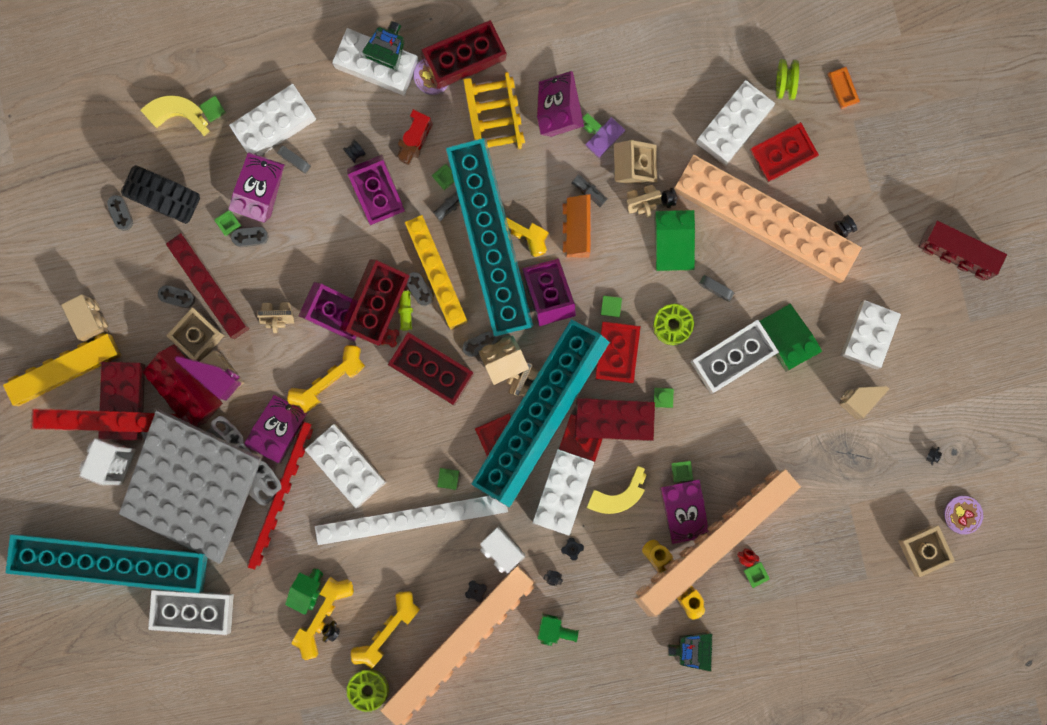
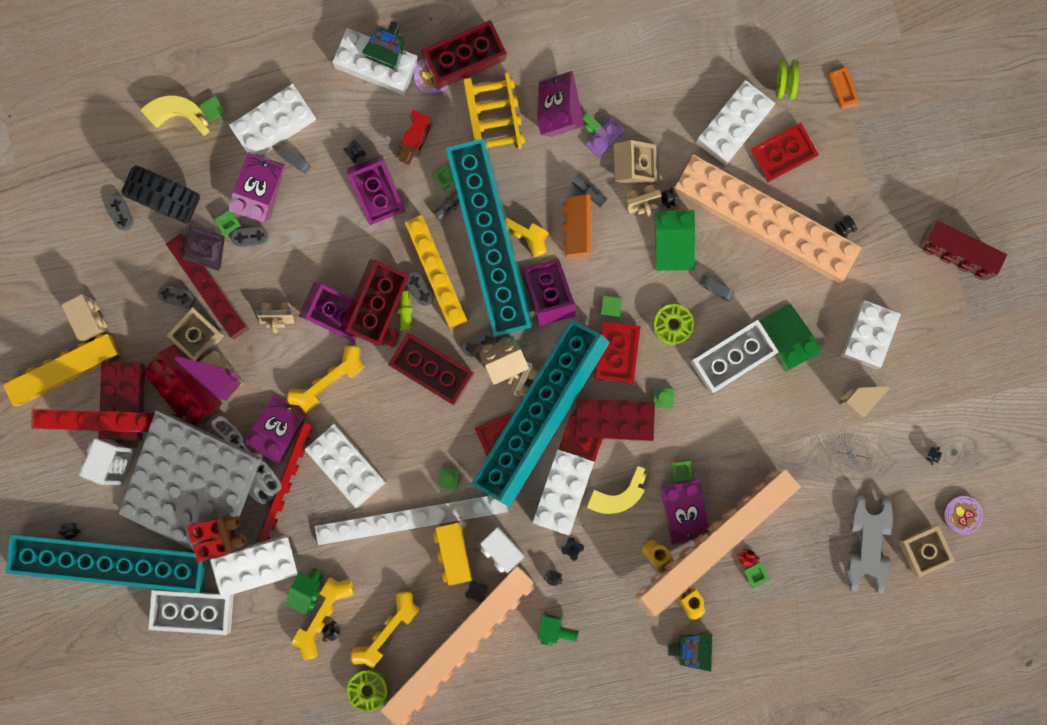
(69, 530): none -> black plate
(203, 247): none -> tile
(221, 533): none -> hips
(254, 566): none -> white brick
(453, 554): none -> yellow brick
(870, 541): none -> light grey piece

